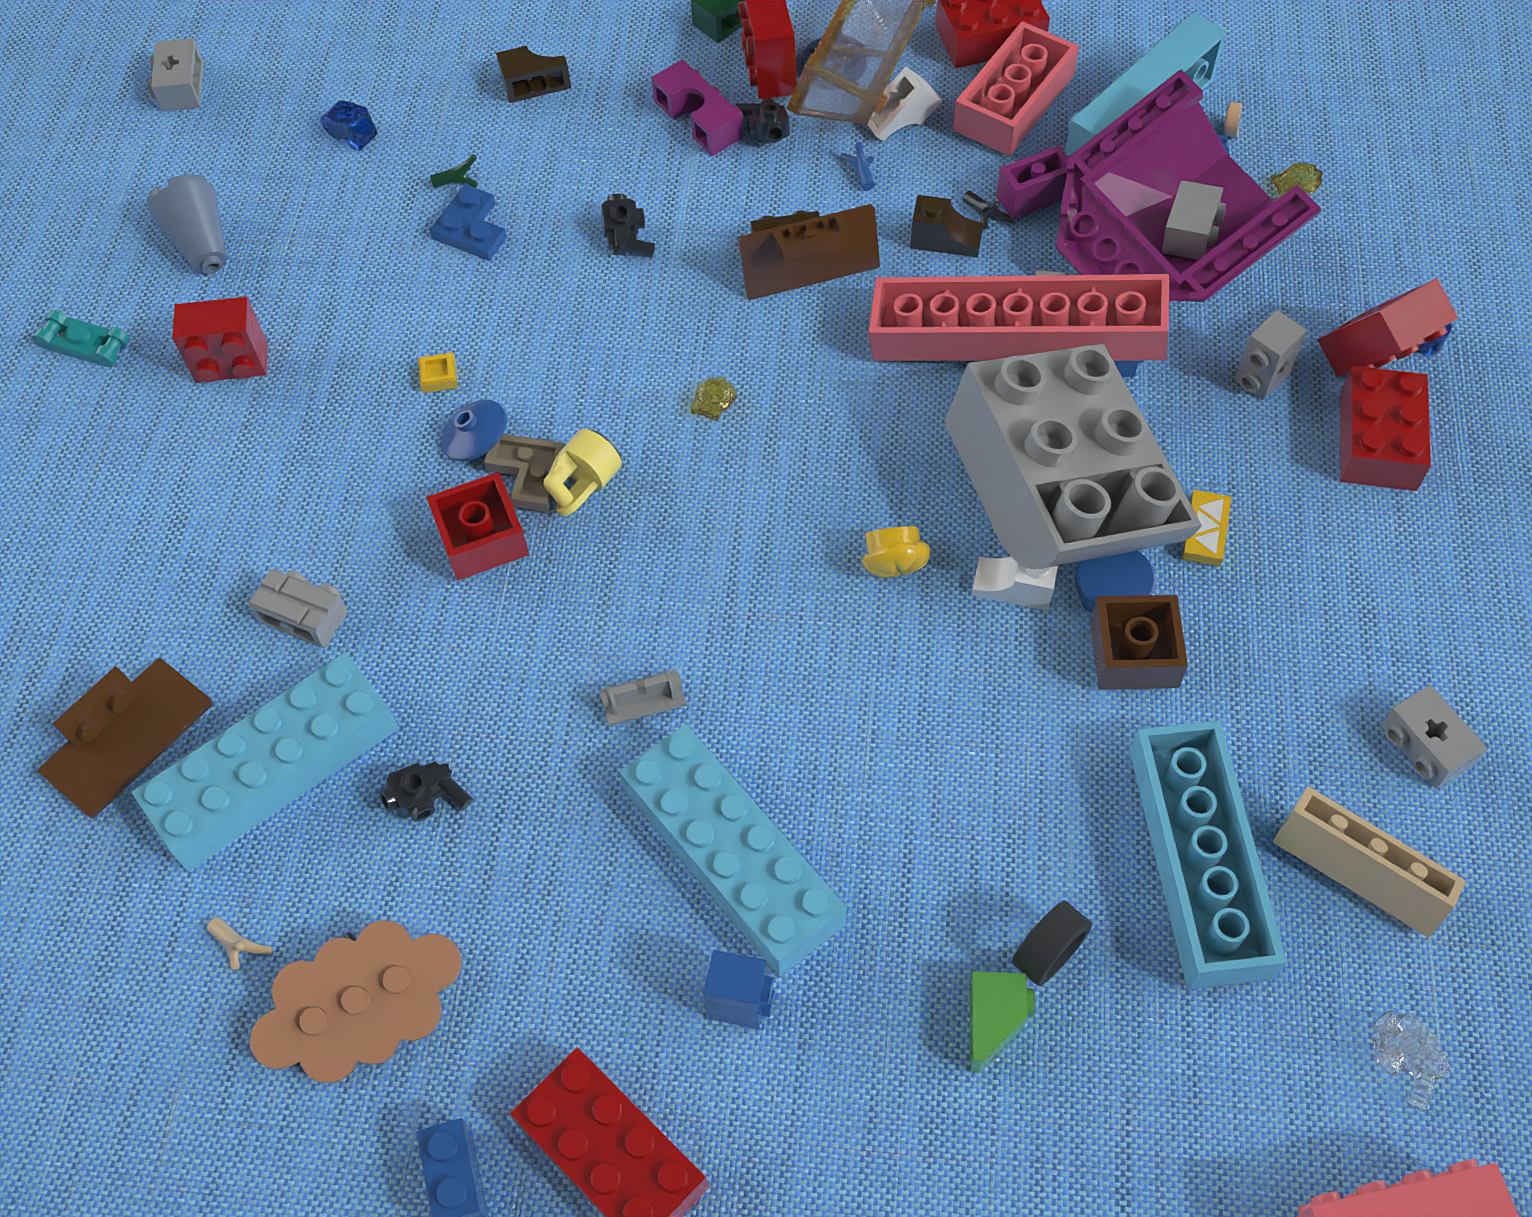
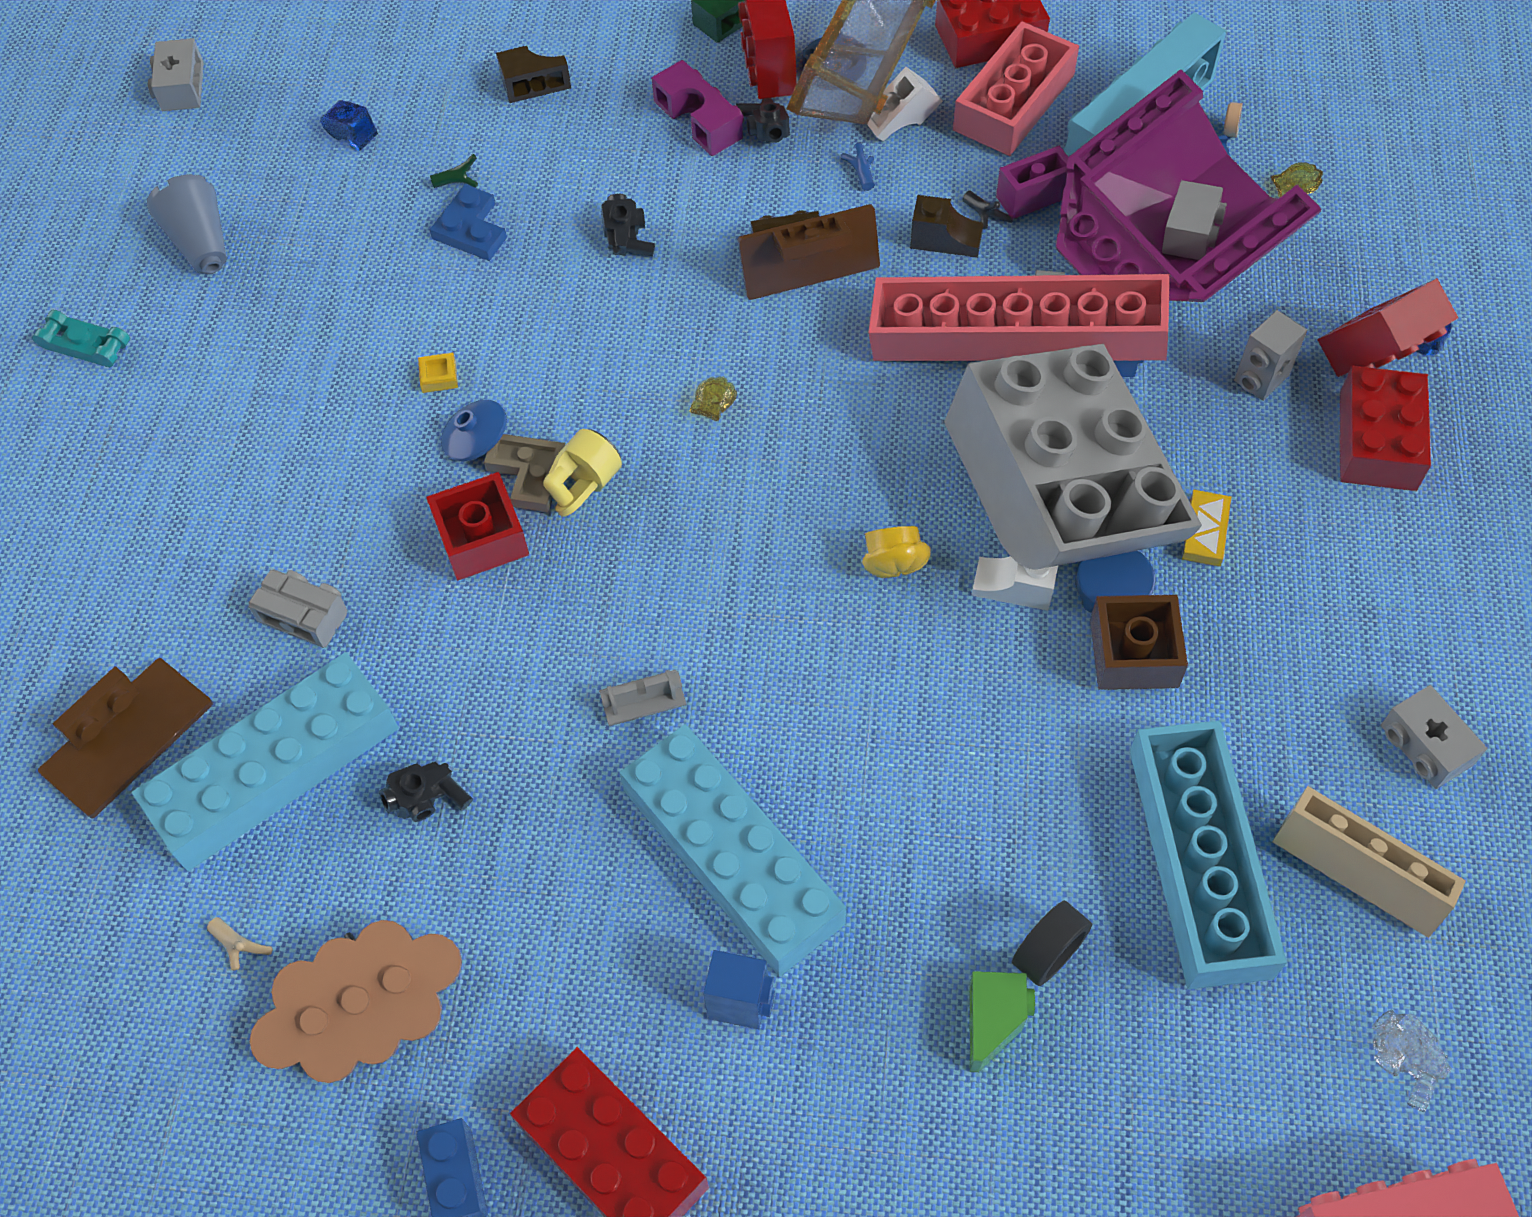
(220, 339): red brick -> none

